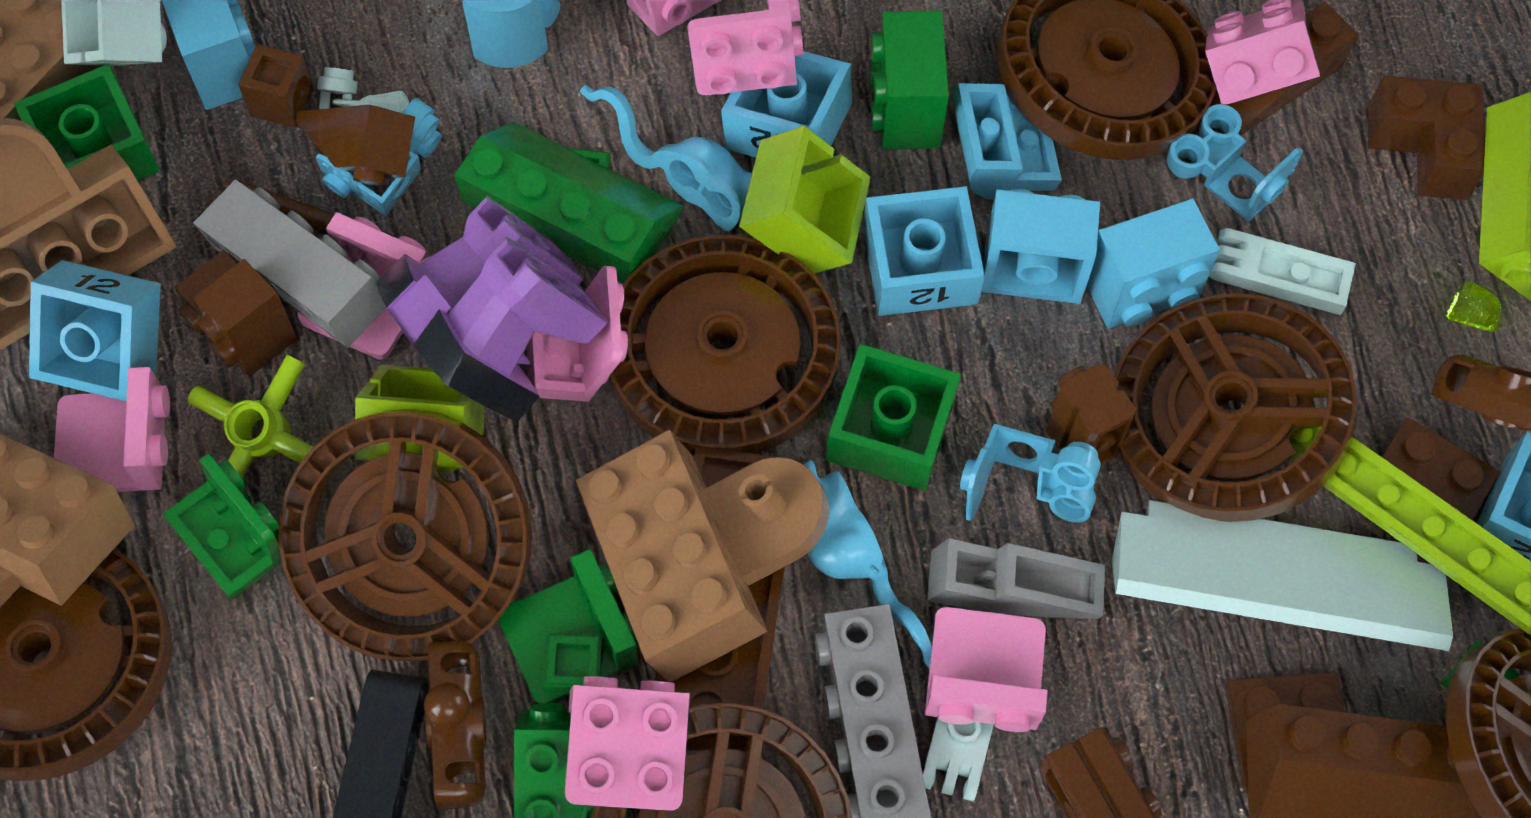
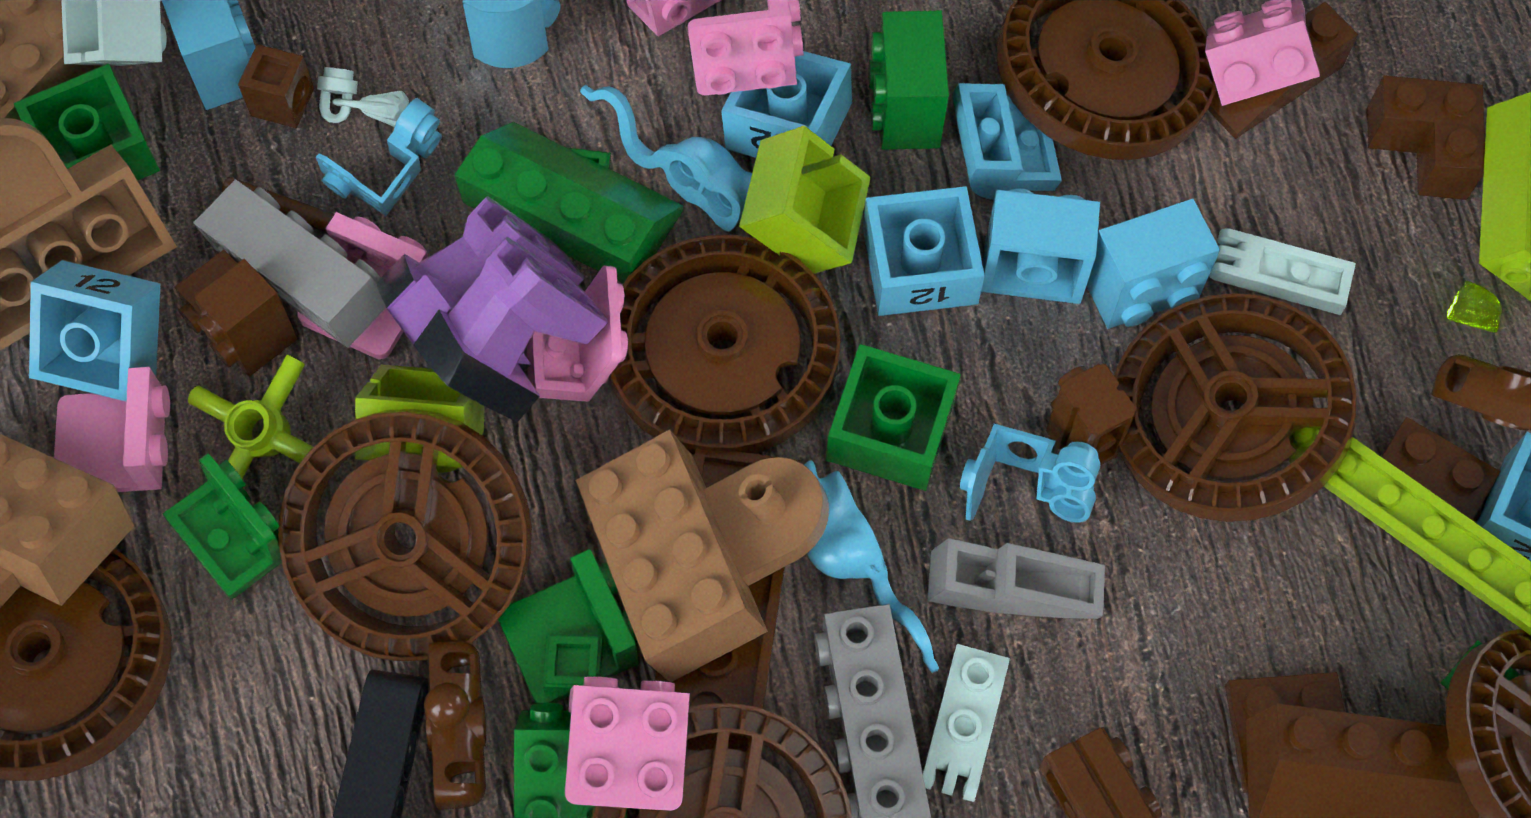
(362, 140): reddish brown slope -> none
(987, 669): bright pink bracket -> none
(1220, 160): medium azure piece -> none
(1283, 575): light aqua slope -> none

